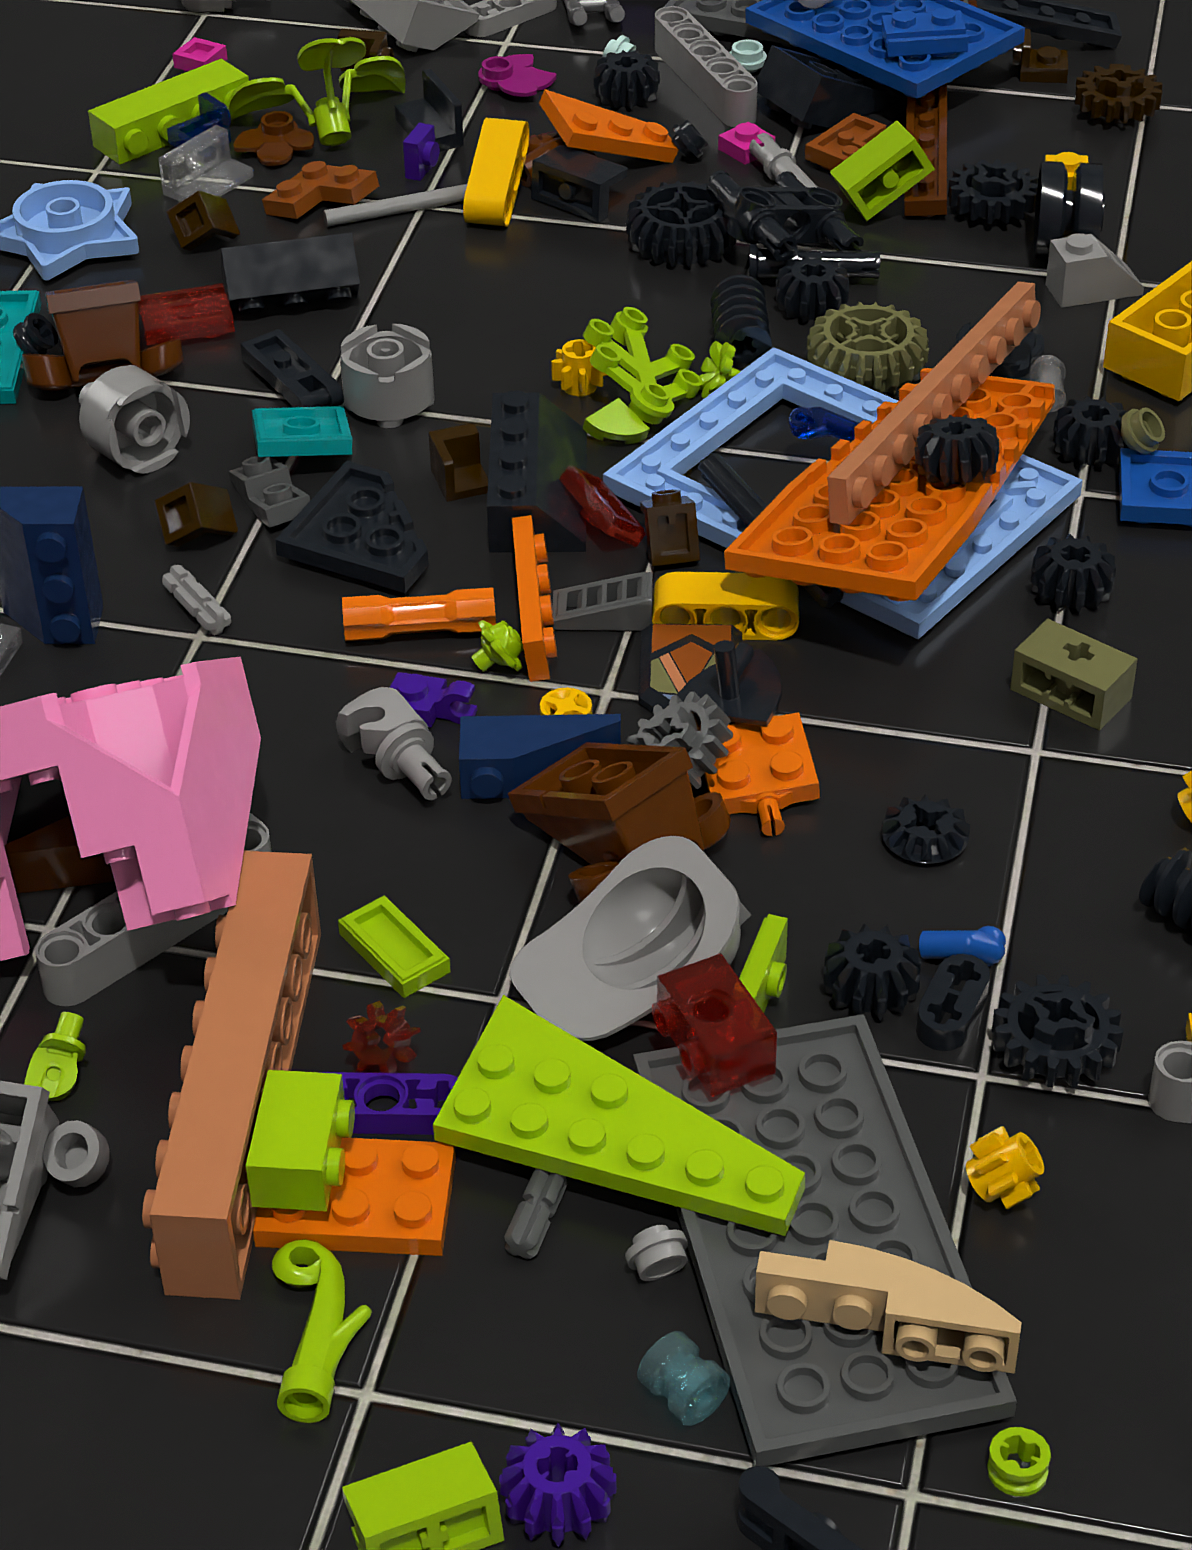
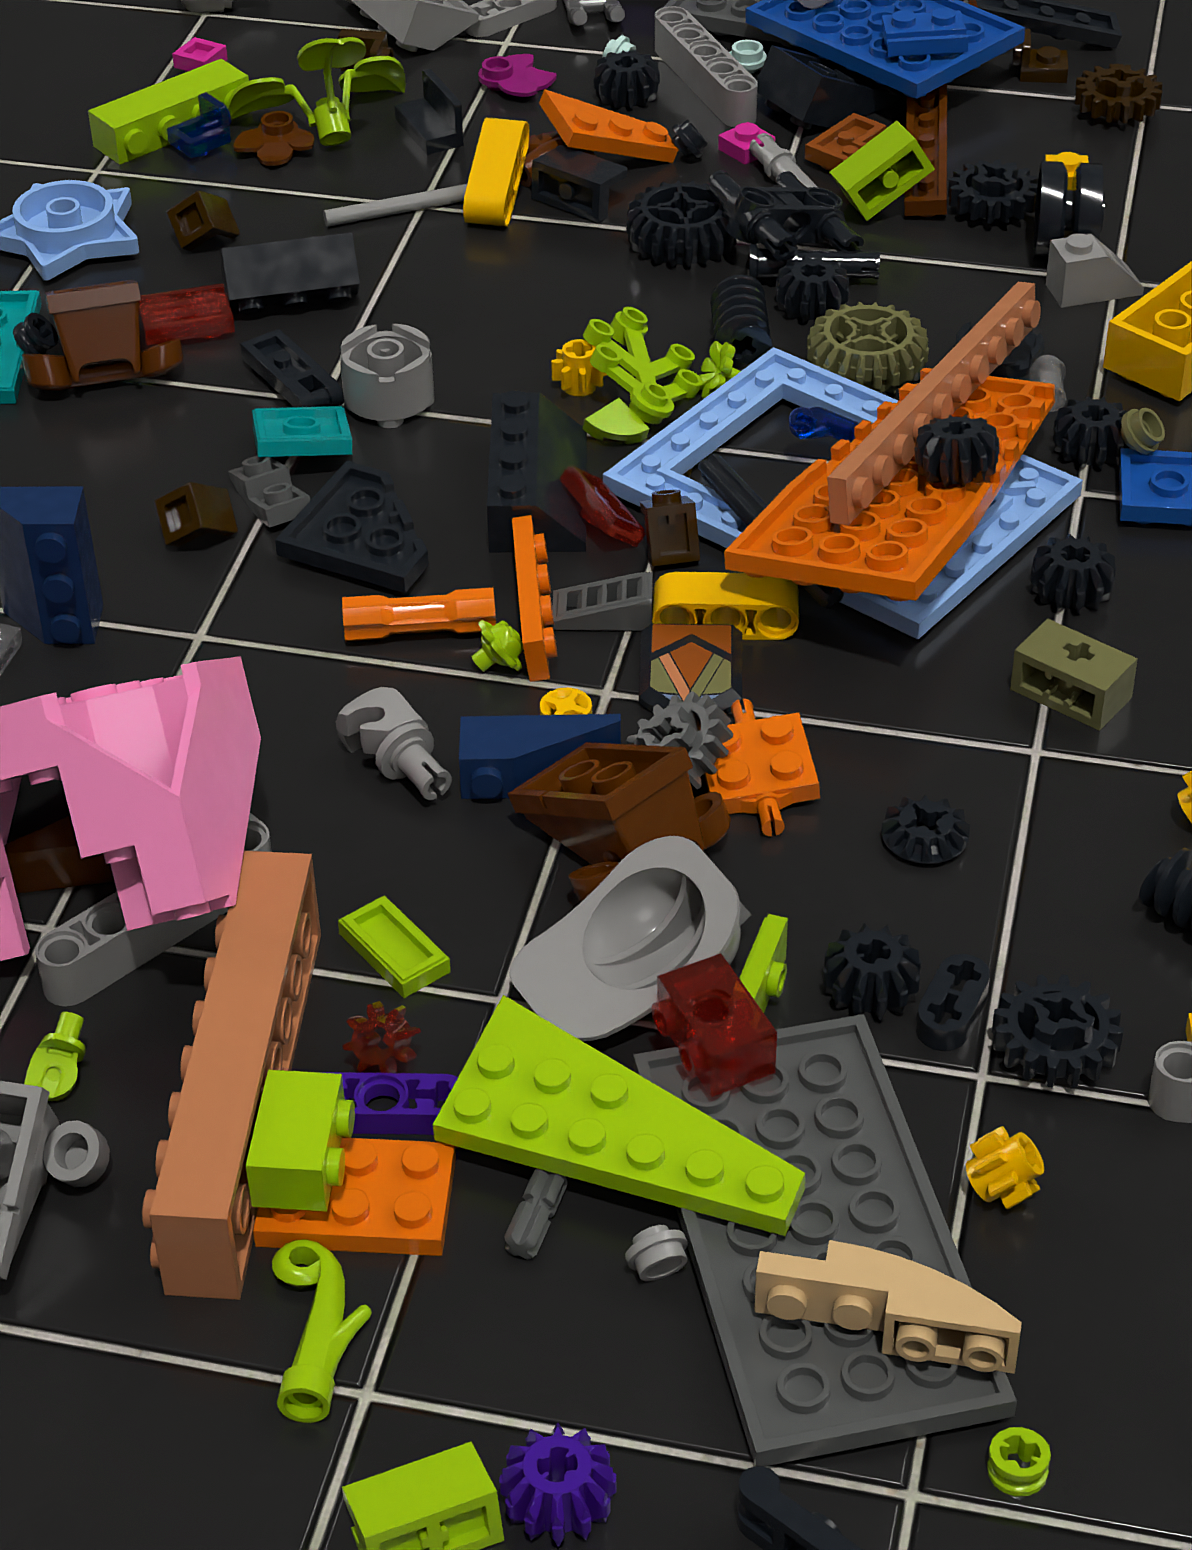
(133, 418): light grey brick -> none
(196, 599): light grey axle -> none
(202, 165): clear panel -> none
(319, 183): dark orange plate -> none
(420, 151): dark purple plate -> none
(434, 699): dark purple plate -> none
(457, 462): dark brown panel -> none
(684, 1378): clear light blue wheel -> none
(740, 683): black shield -> none
(983, 943): blue arm -> none

